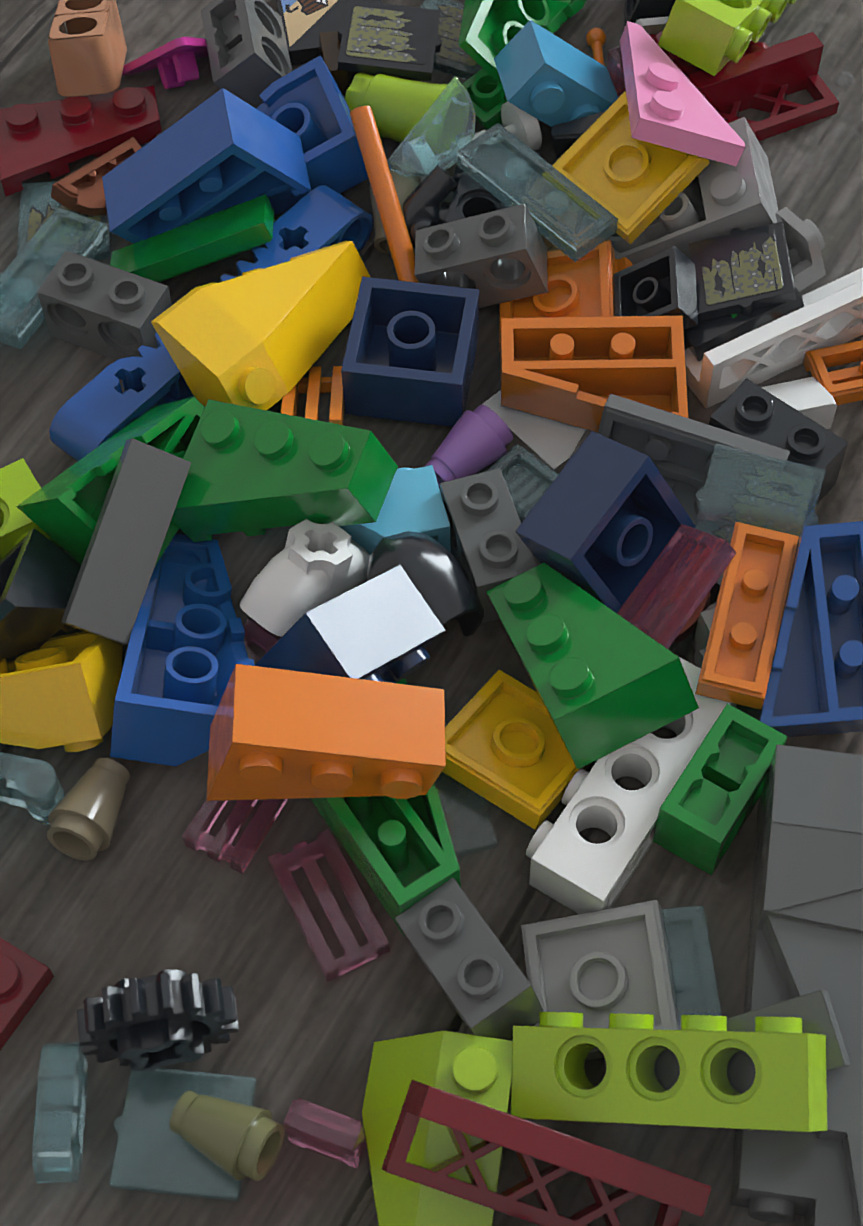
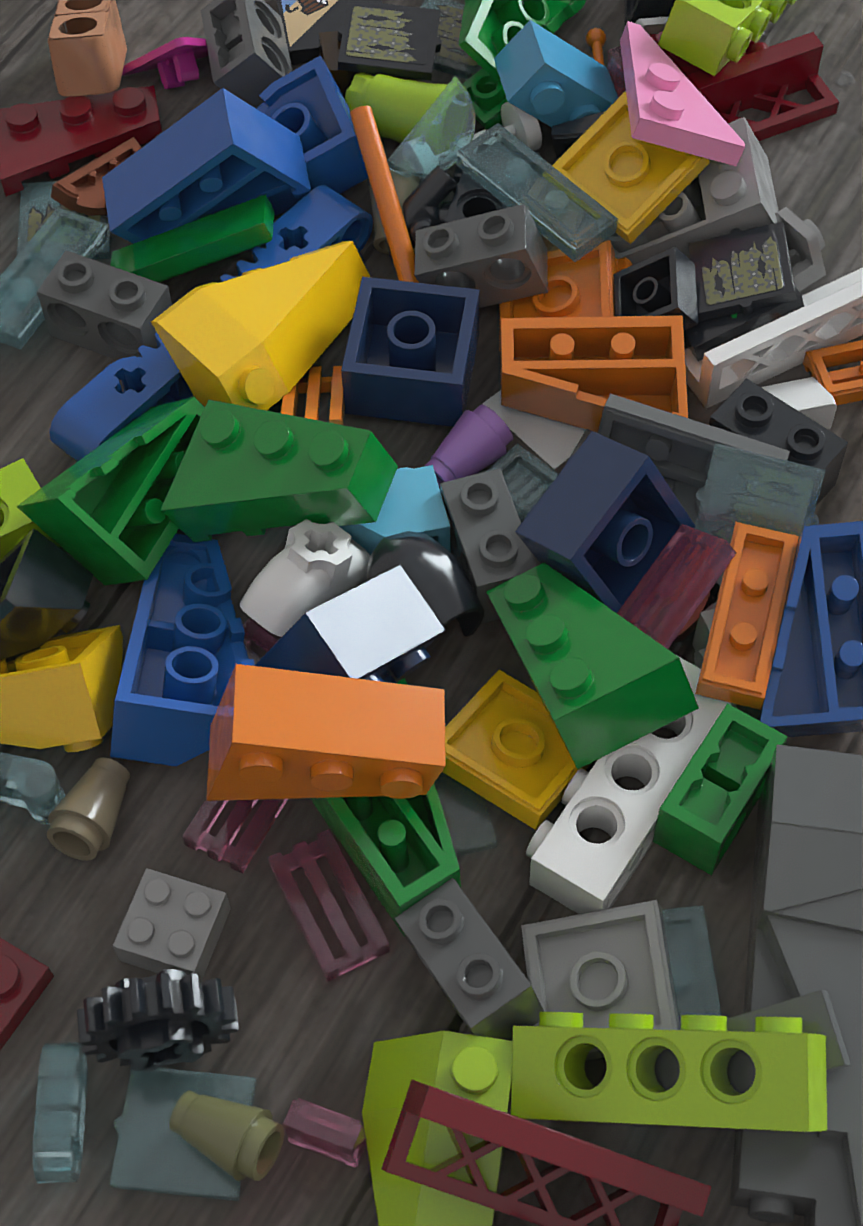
(126, 542): dark grey tile -> none
(172, 925): none -> light grey piece

